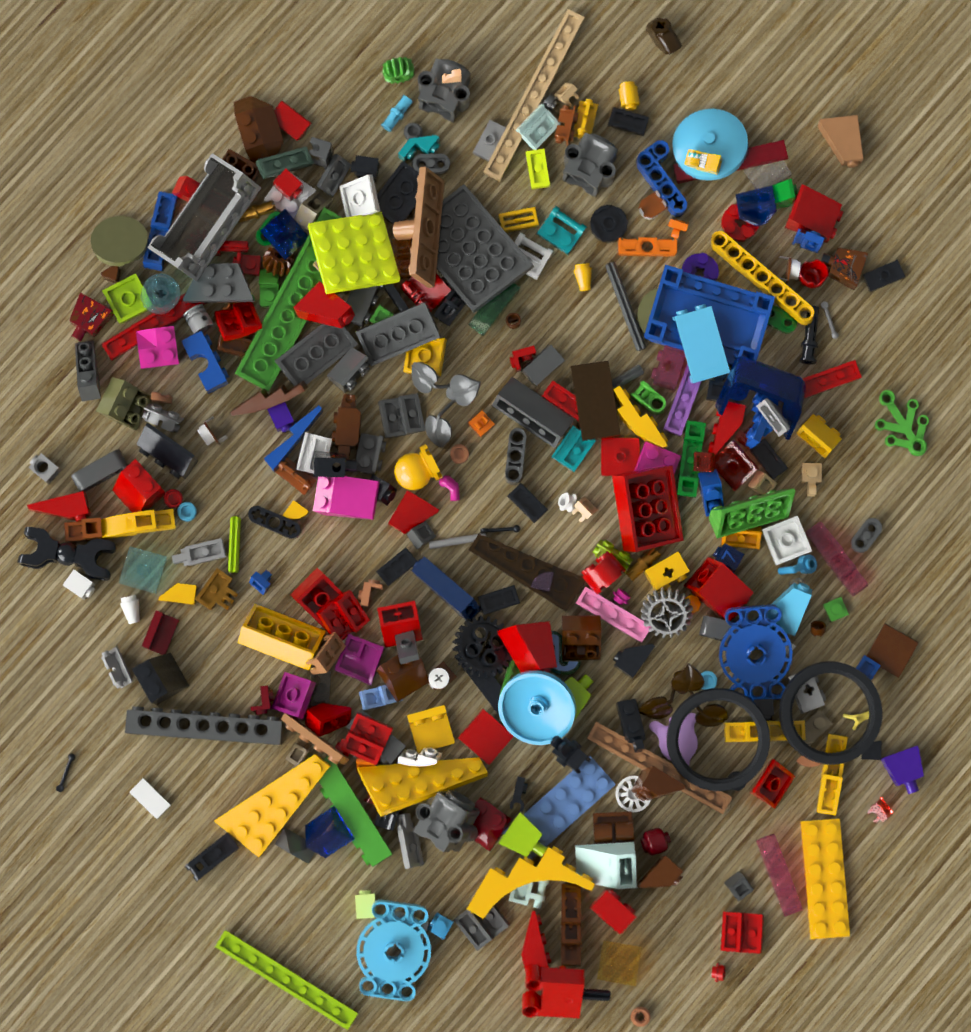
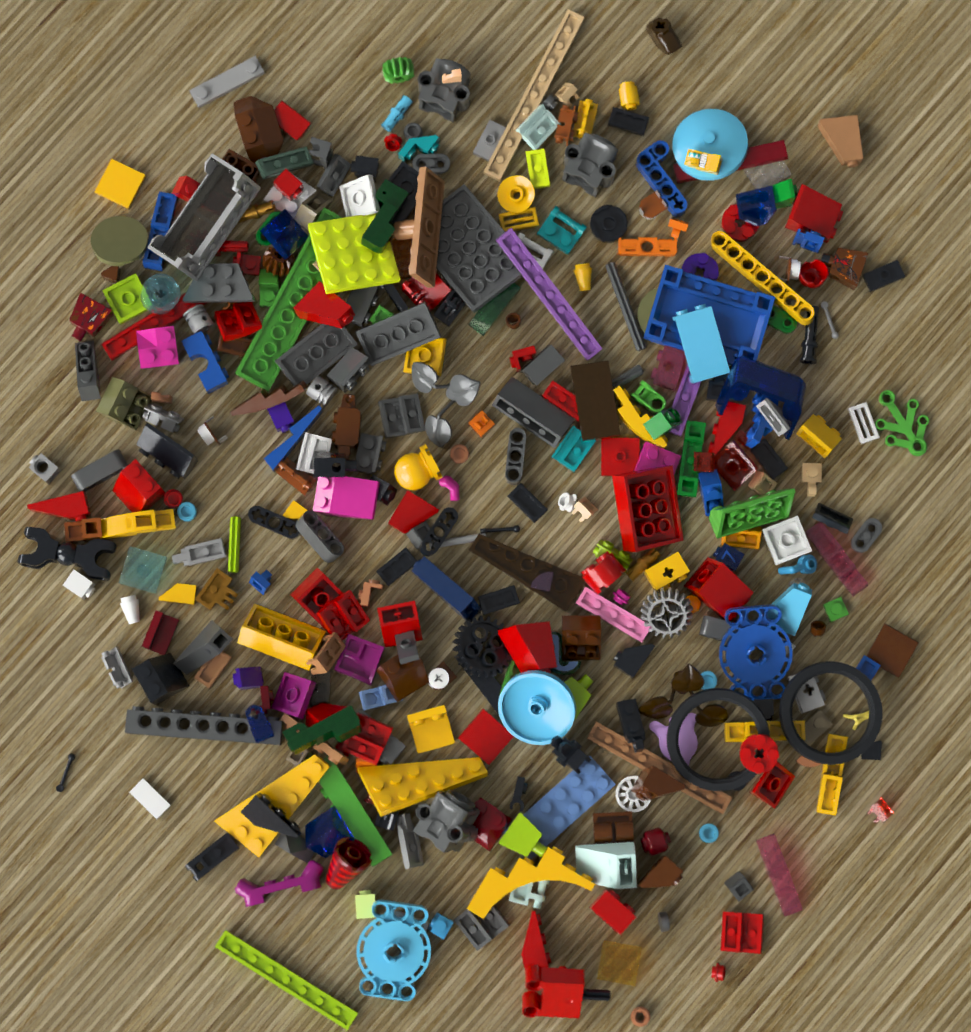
(120, 183): none -> yellow tile
(203, 648): none -> dark grey slope
(212, 669): none -> medium nougat tile
(227, 82): none -> light grey plate
(248, 678): none -> dark purple slope
(254, 894): none -> magenta plate
(259, 727): none -> clear blue piece
(265, 815): none -> black slope
(315, 528): none -> dark grey beam
(324, 394): none -> light grey piece
(339, 725): none -> dark green piece
(347, 862): none -> dark red cone
(380, 230): none -> dark green piece
(390, 145): none -> red plate
(426, 757): white slope -> none
(445, 527): none -> black beam
(511, 186): none -> yellow dish
(548, 294): none -> medium lavender plate
(570, 925): reddish brown slope -> none
(663, 422): none -> slope
(663, 921): none -> flat silver tile
(708, 833): none -> medium azure tile
(759, 742): none -> red plate
(825, 878): yellow plate -> none
(831, 378): red plate -> none
(832, 518): none -> black plate
(858, 430): none -> white tile
(905, 768): dark purple torso -> none

